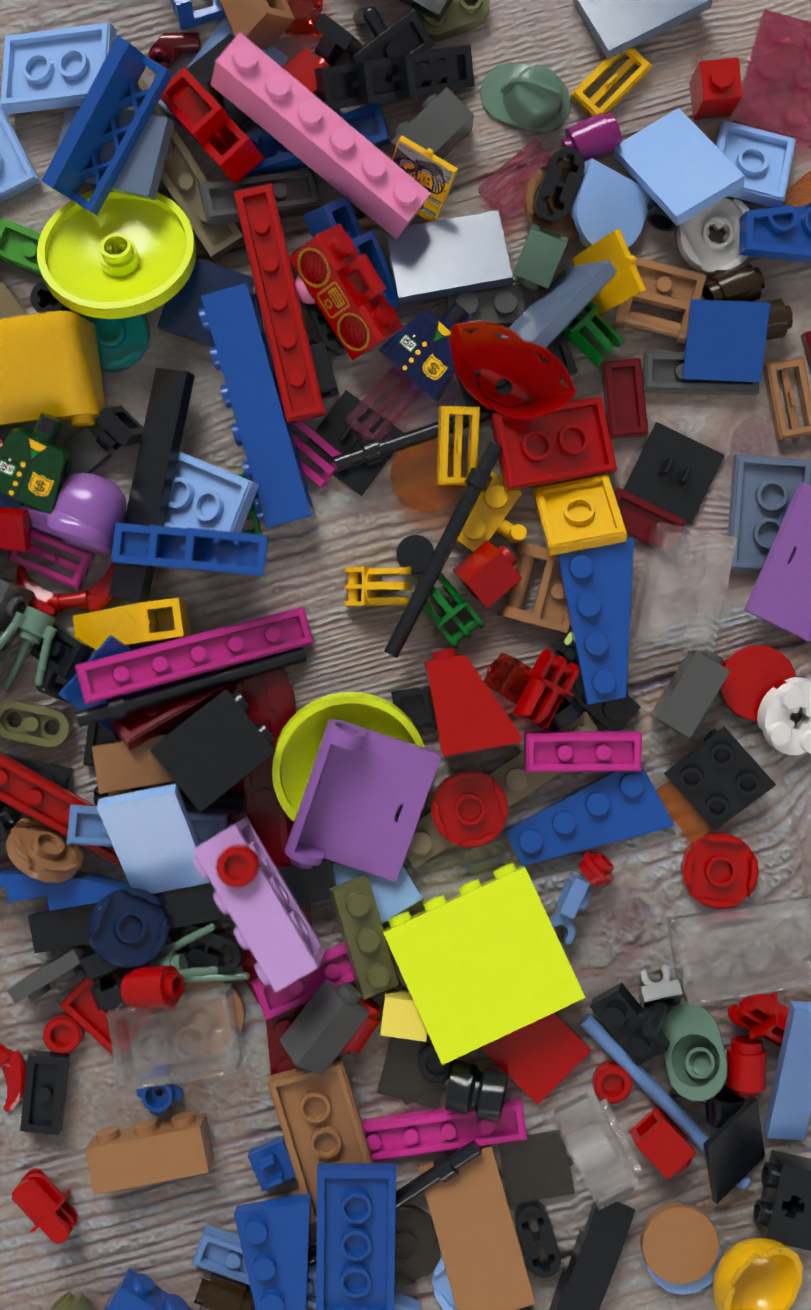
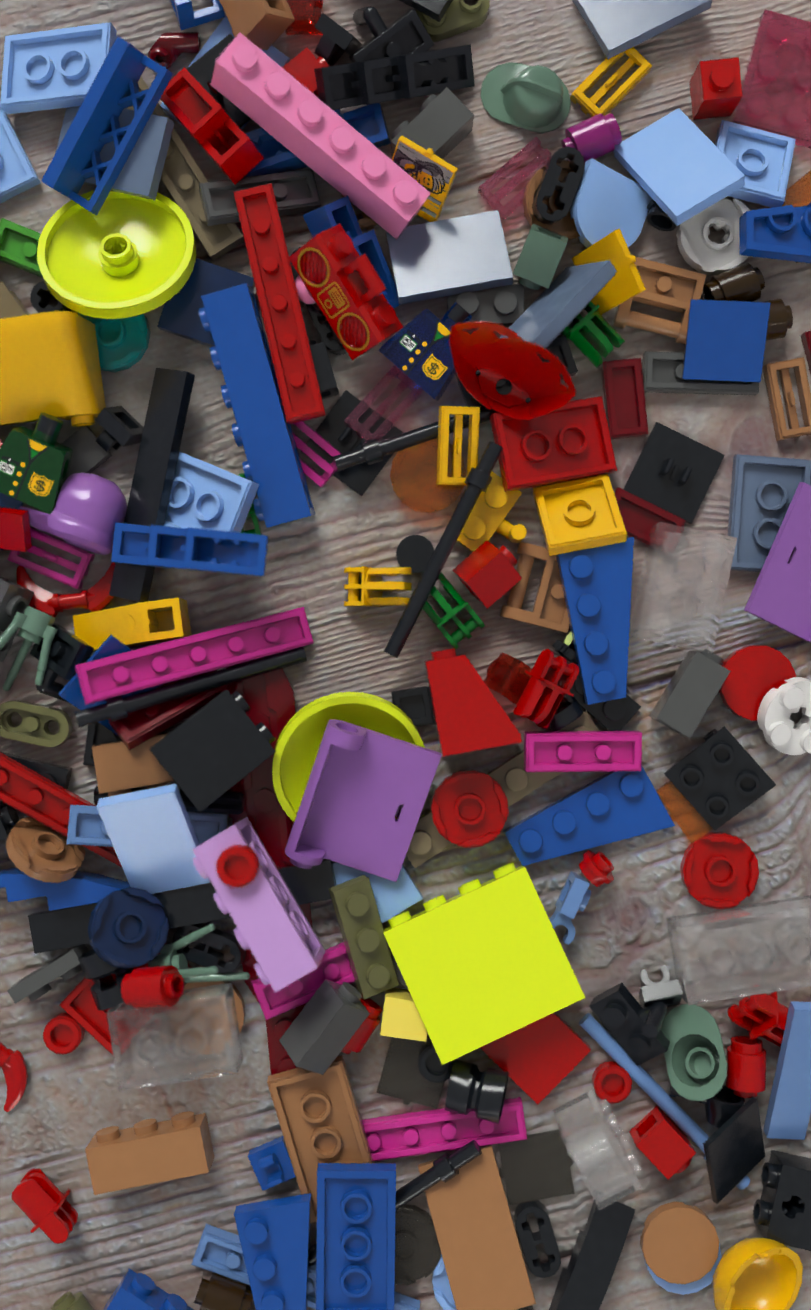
(44, 1092): black plate -> none
(158, 1103): blue plate -> none

